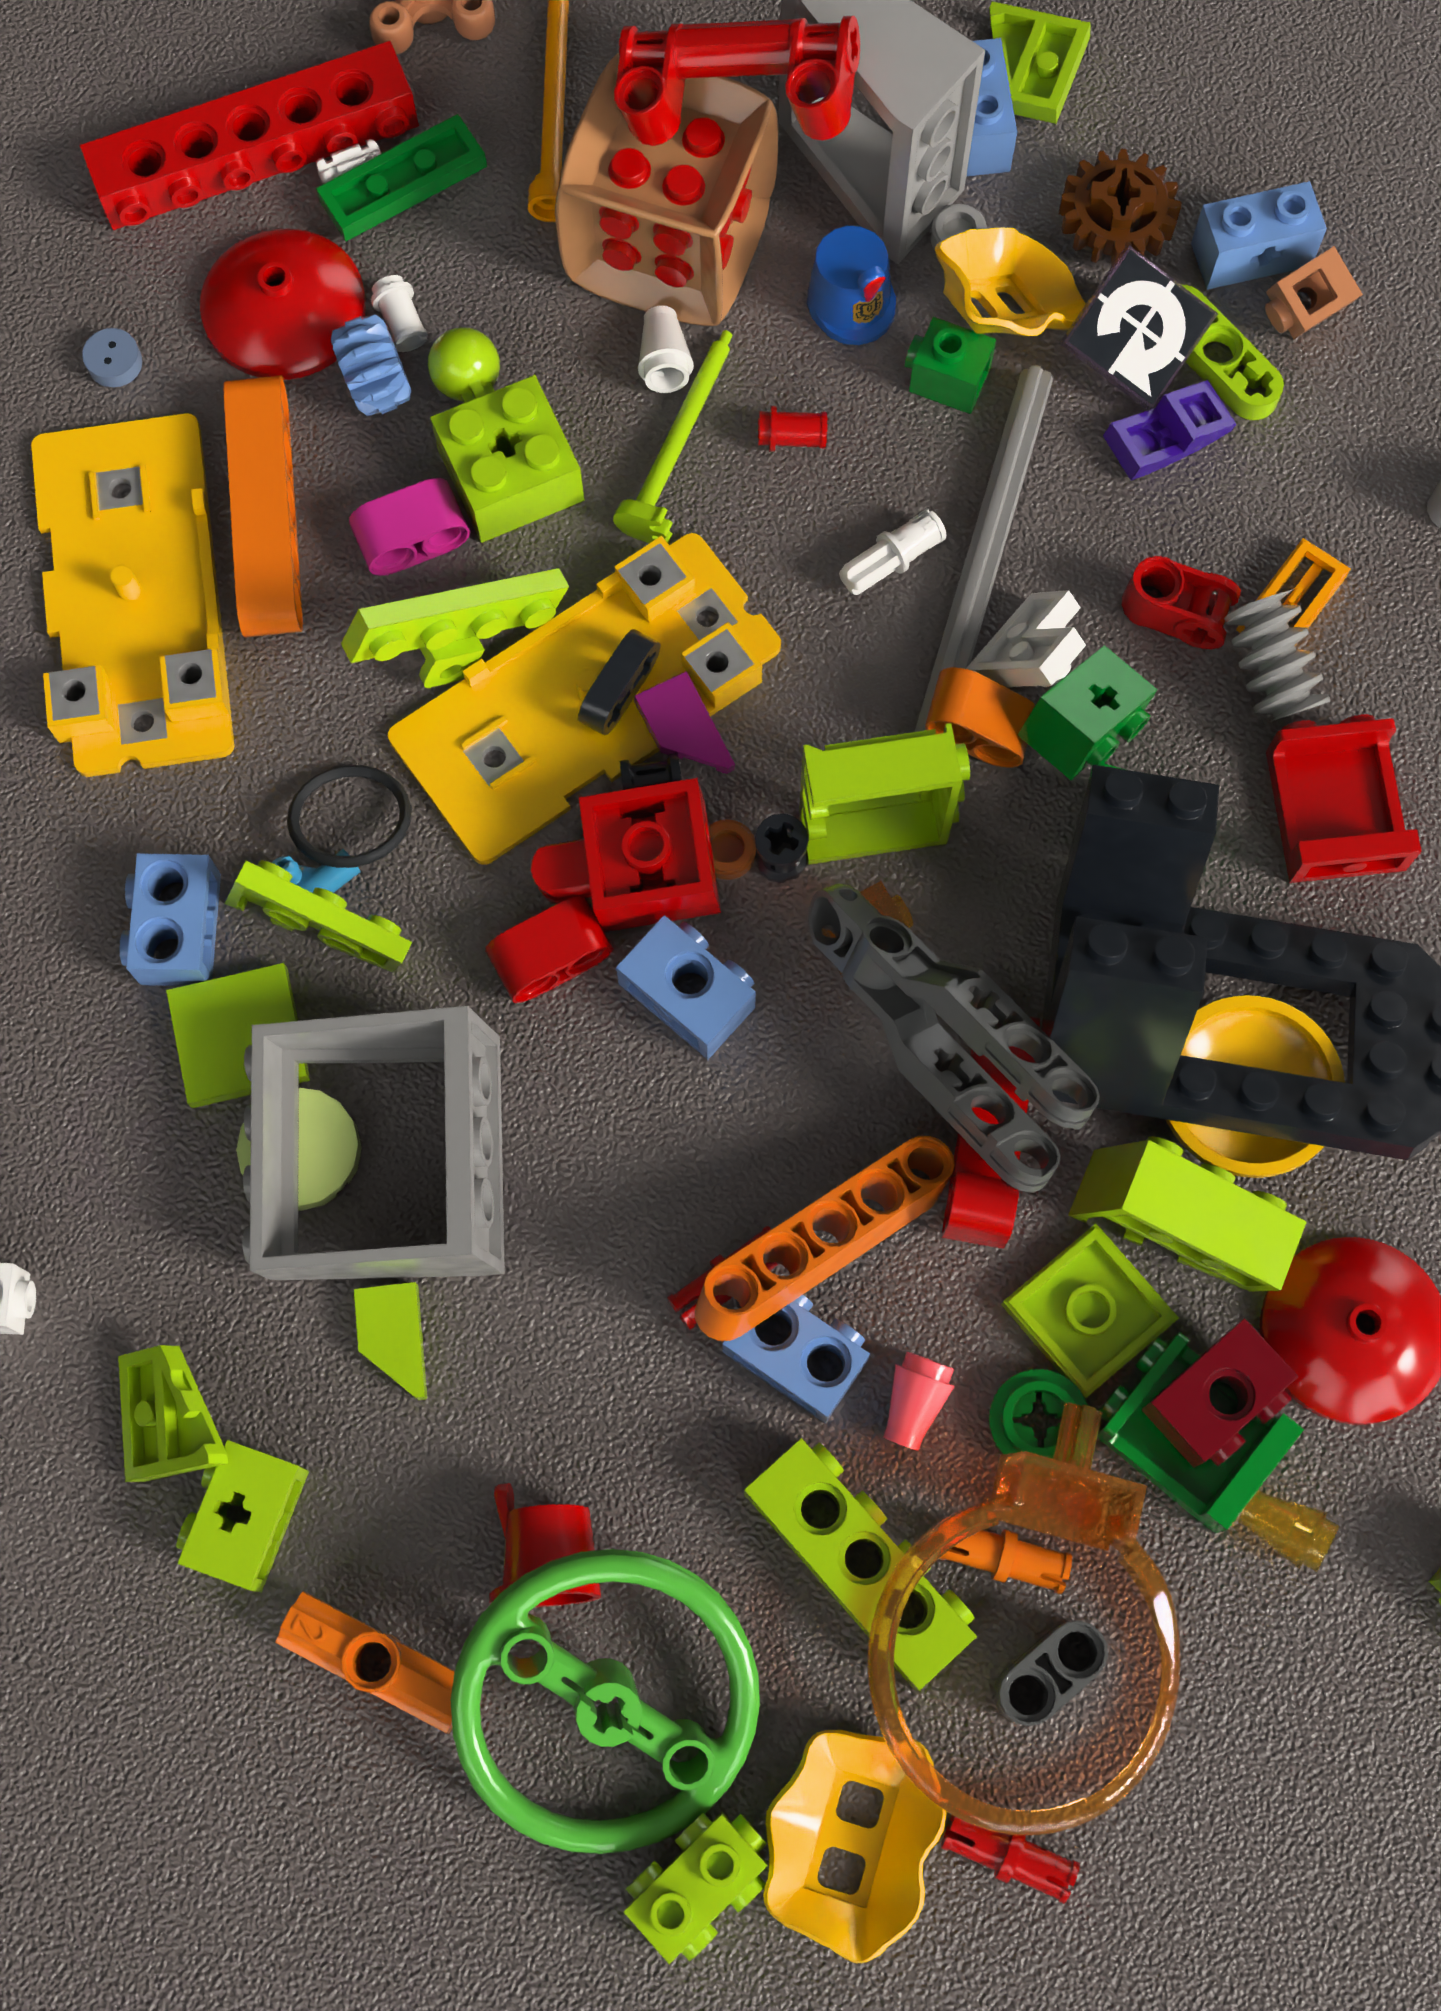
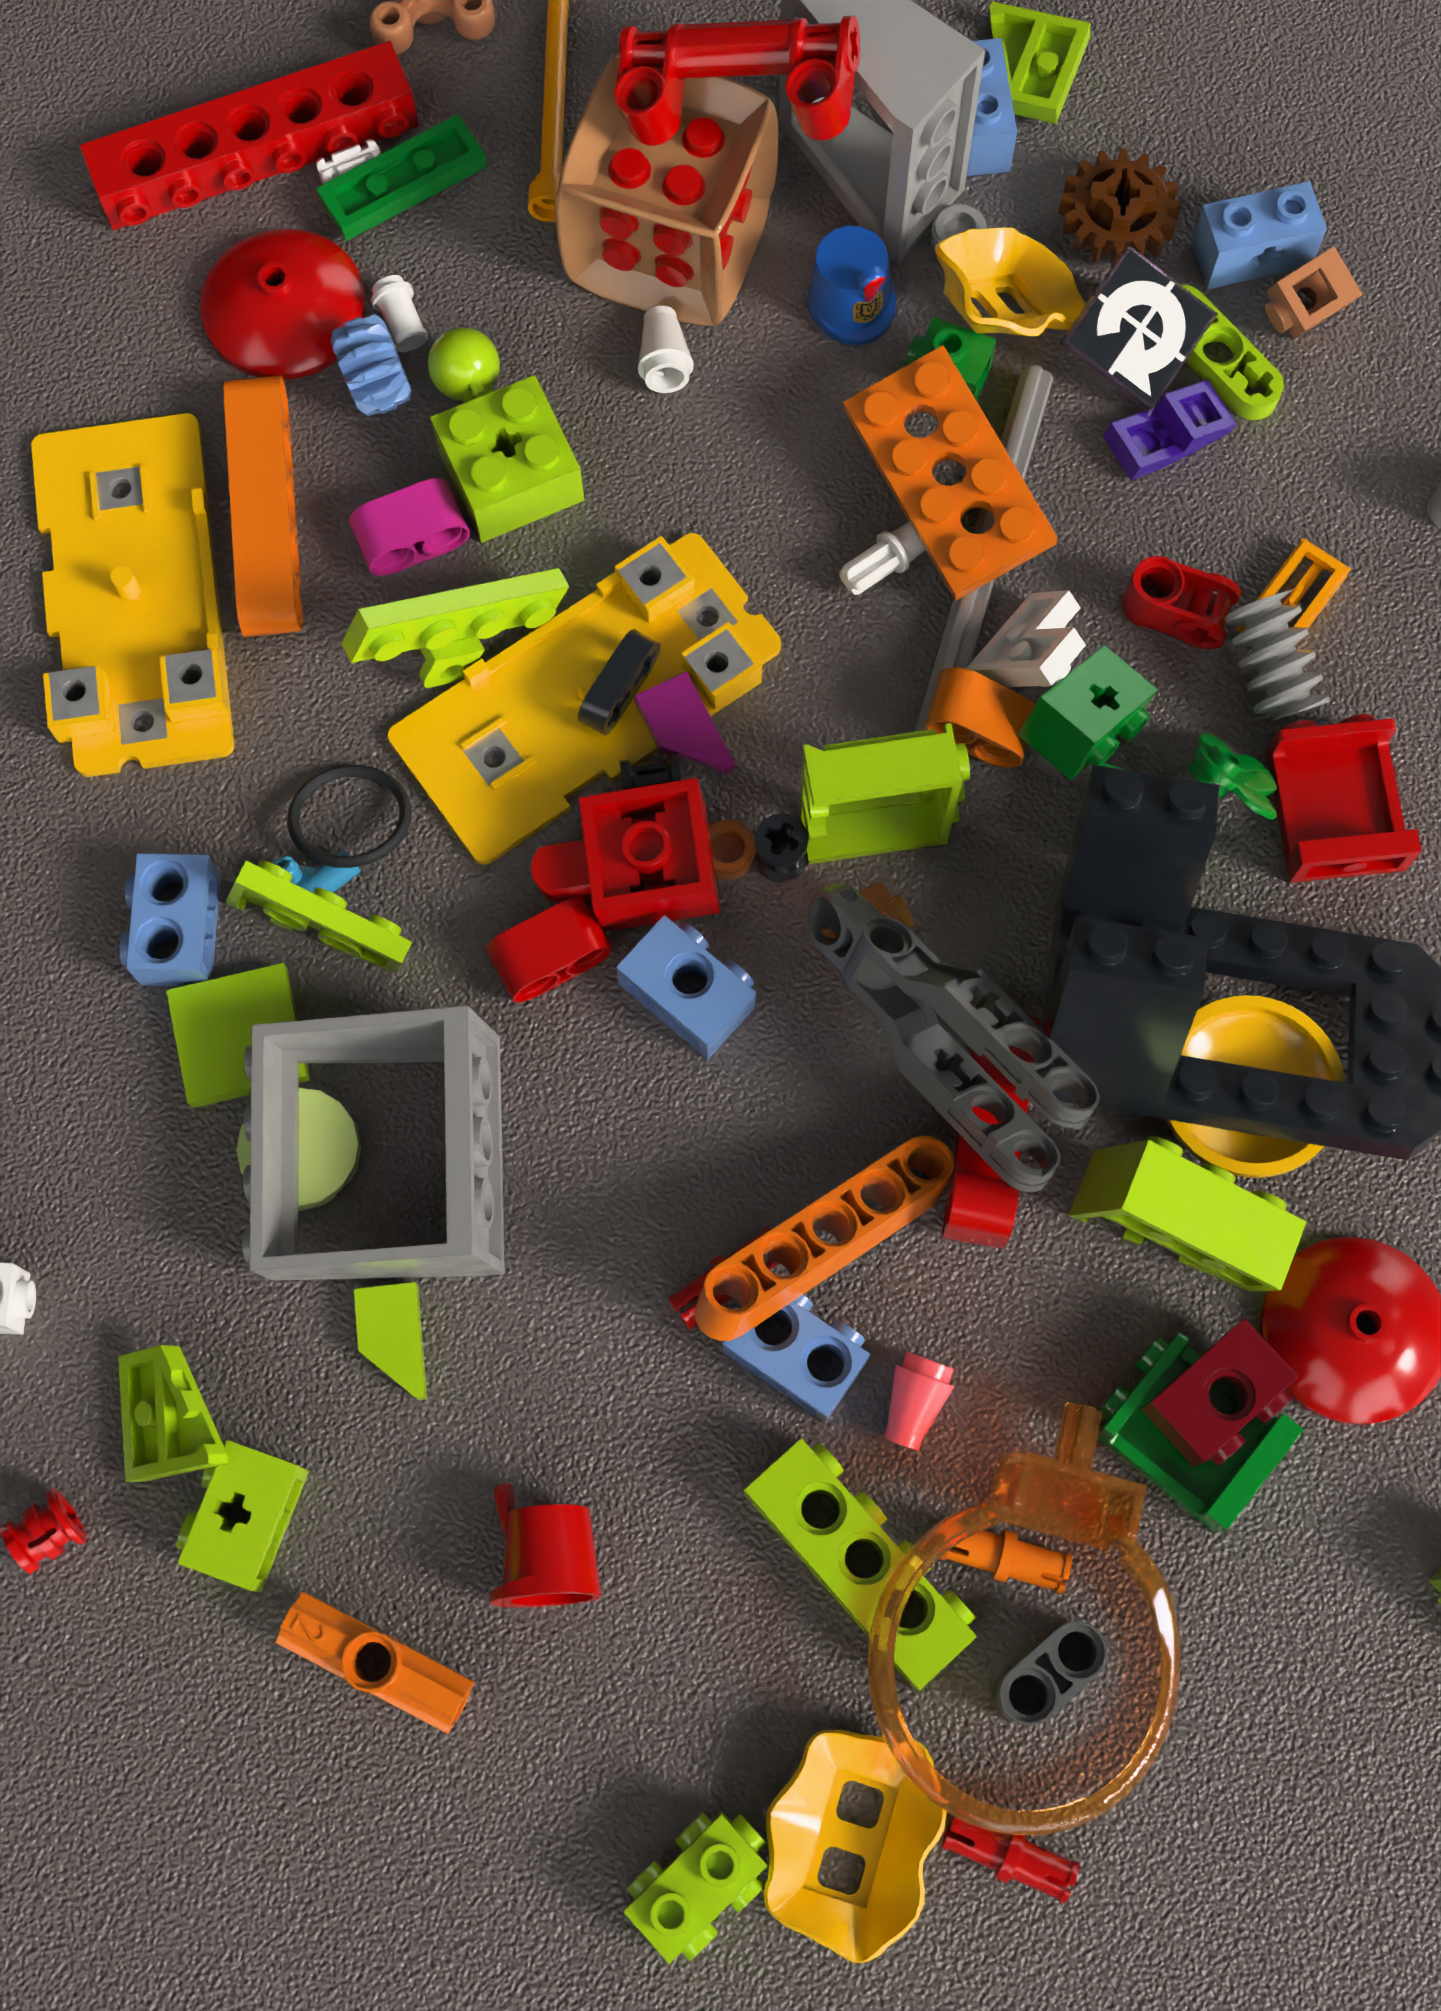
(43, 1532): none -> red bush
(112, 357): sand blue tile -> none
(582, 1683): bright green piece -> none
(640, 516): lime piece -> none
(791, 429): red pin -> none
(962, 435): none -> orange plate
(1017, 1398): green gear -> none
(1089, 1310): lime tile -> none
(1235, 773): none -> green plate
(1290, 1528): clear yellow cone -> none

